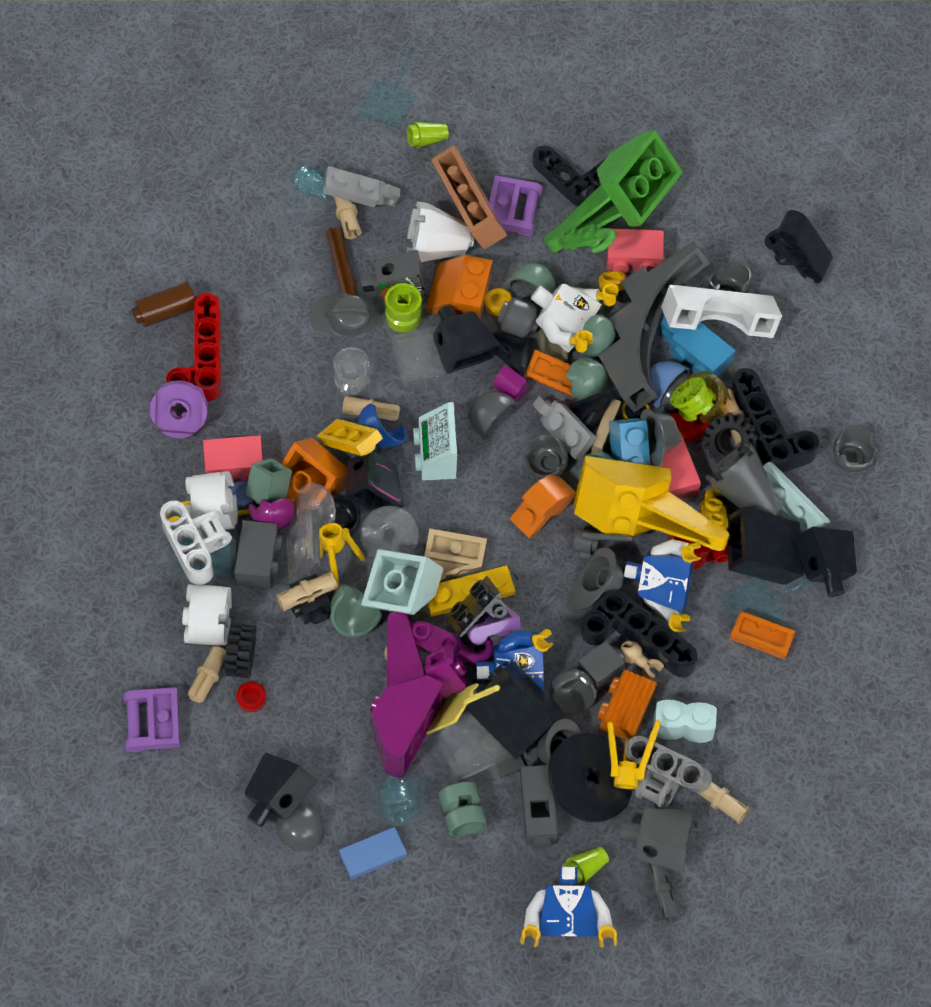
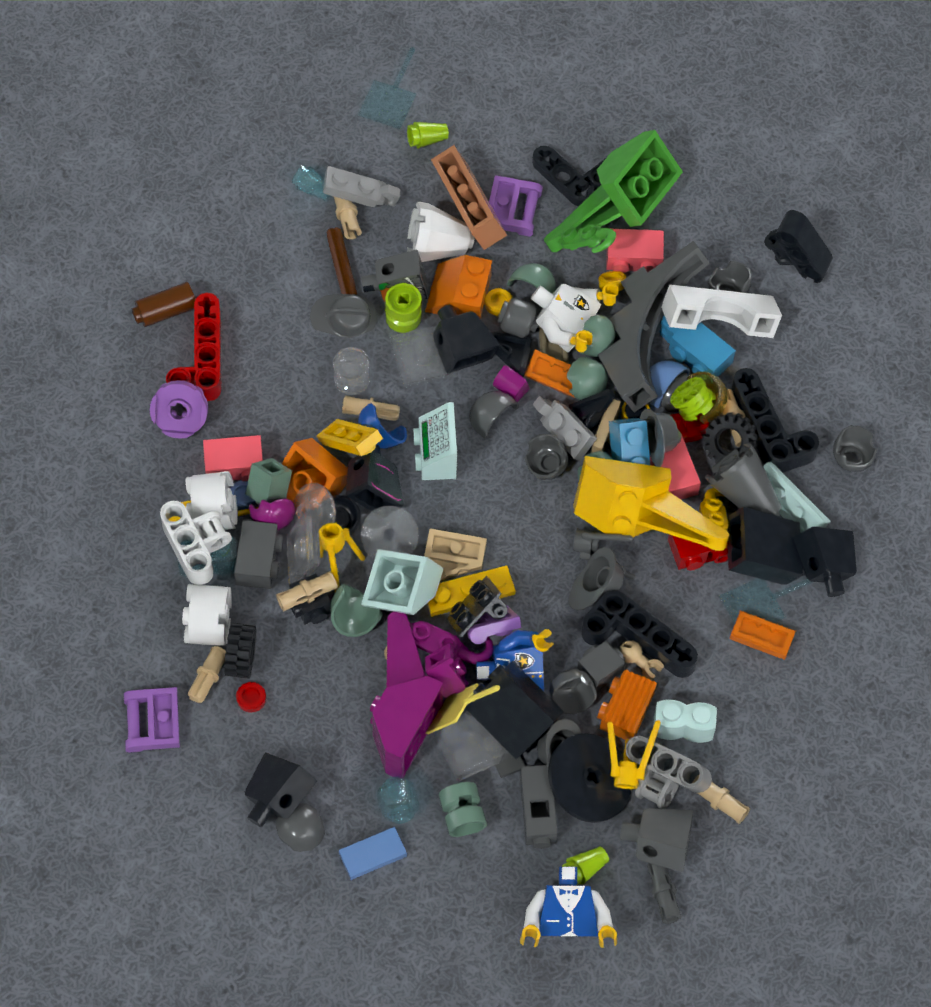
(544, 499): orange brick -> none
(666, 579): torso -> none

